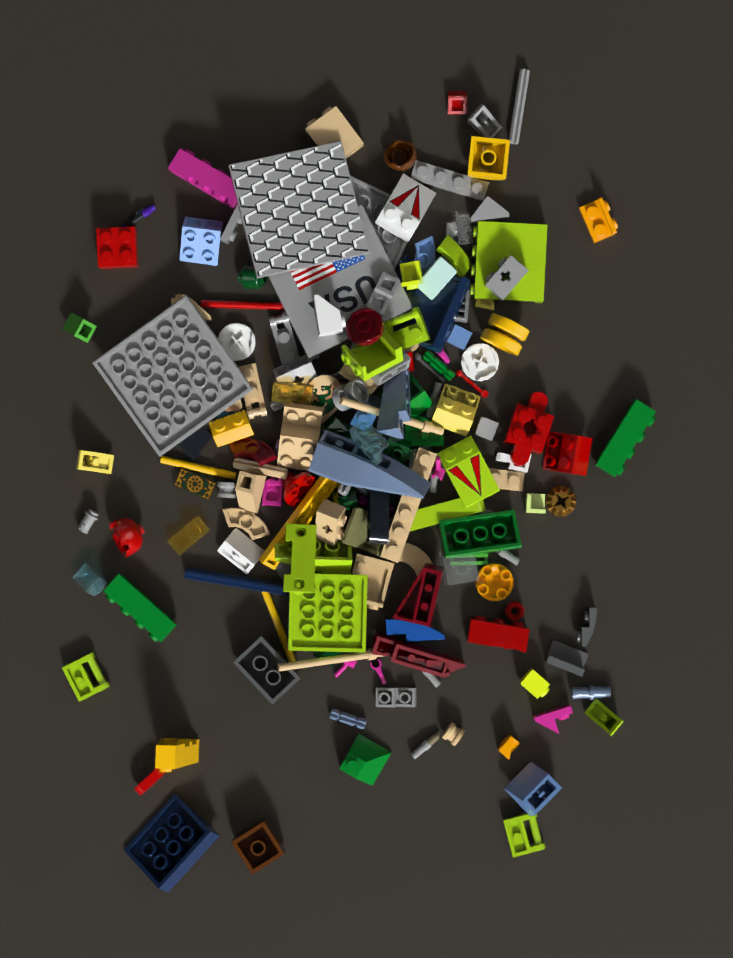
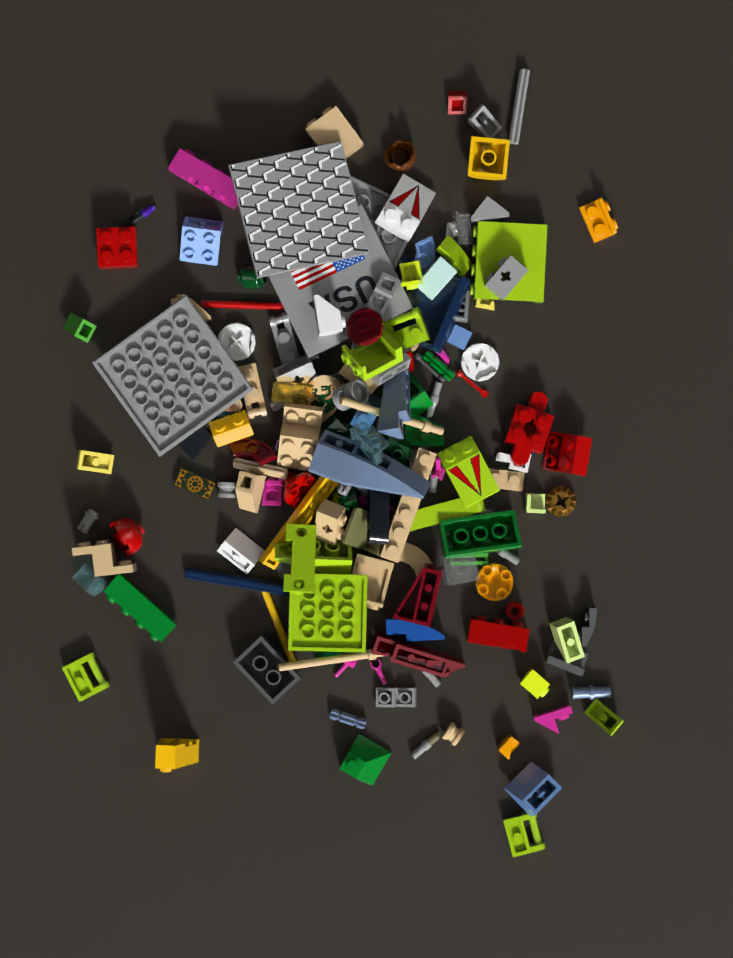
(104, 558): none -> tan bracket
(148, 781): red beam -> none
(171, 843): dark blue slope -> none
(188, 535): clear yellow slope -> none
(198, 467): yellow bar -> none
(230, 231): light grey plate -> none
(247, 521): tan tile -> none
(258, 846): reddish brown brick -> none
(449, 180): light grey plate -> none
(455, 409): light yellow slope -> none
(486, 428): light grey slope -> none
(506, 331): yellow wheel -> none
(567, 639): none -> yellowish green slope
(625, 438): green brick -> none

